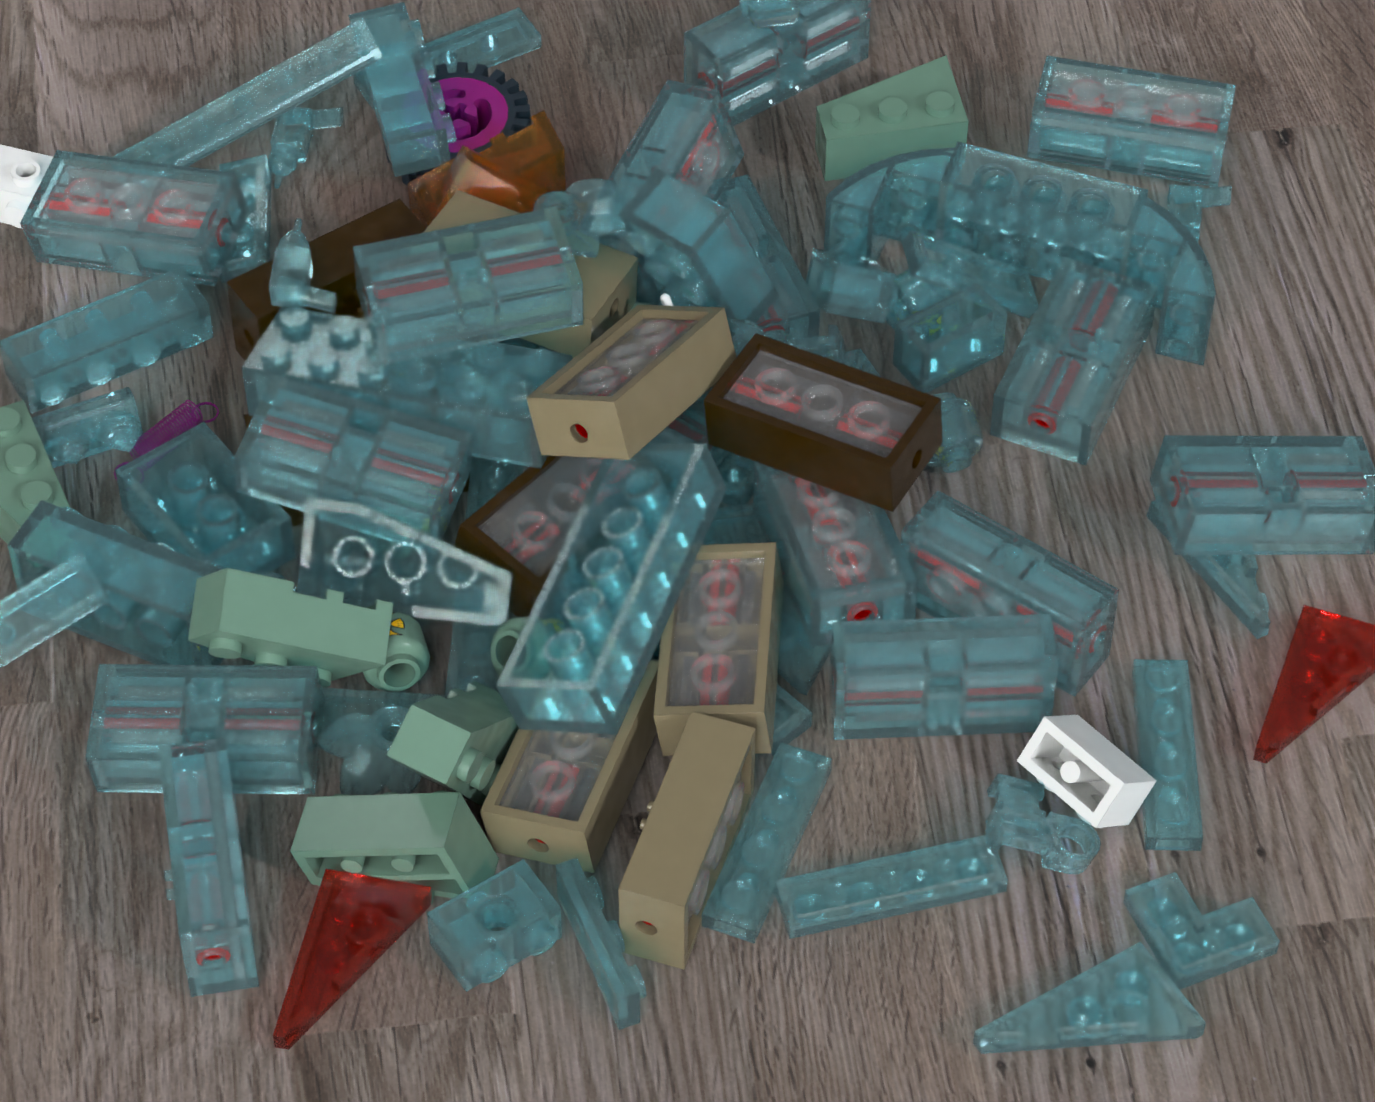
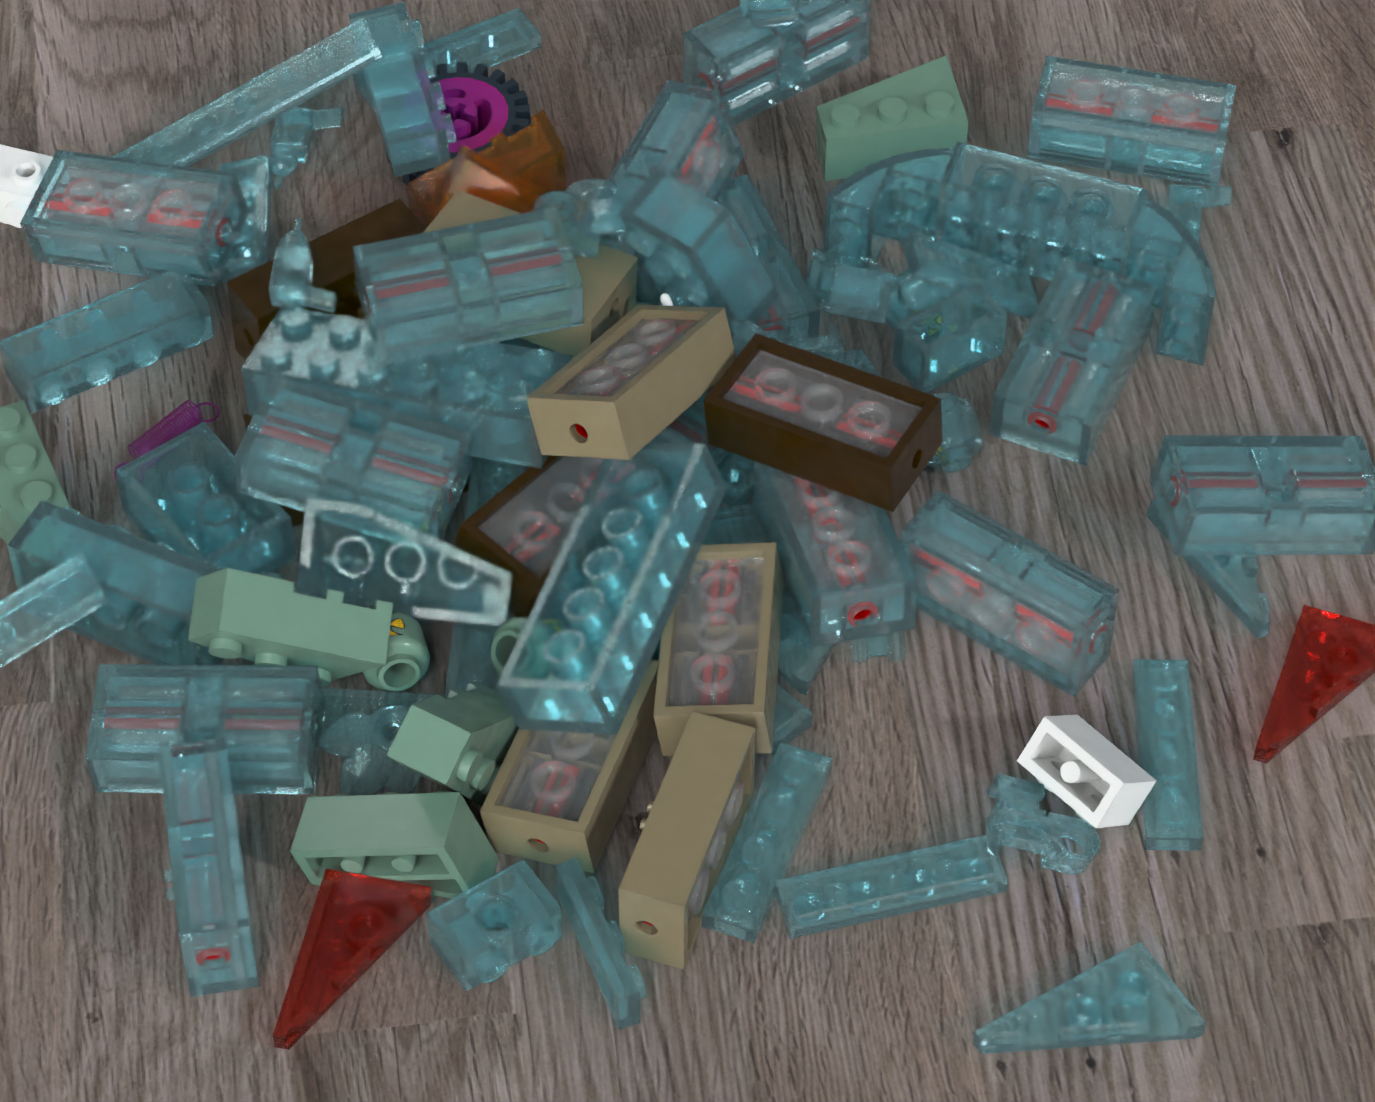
(90, 427): clear light blue tile -> none
(941, 676): clear light blue brick -> none
(1193, 944): clear light blue plate -> none

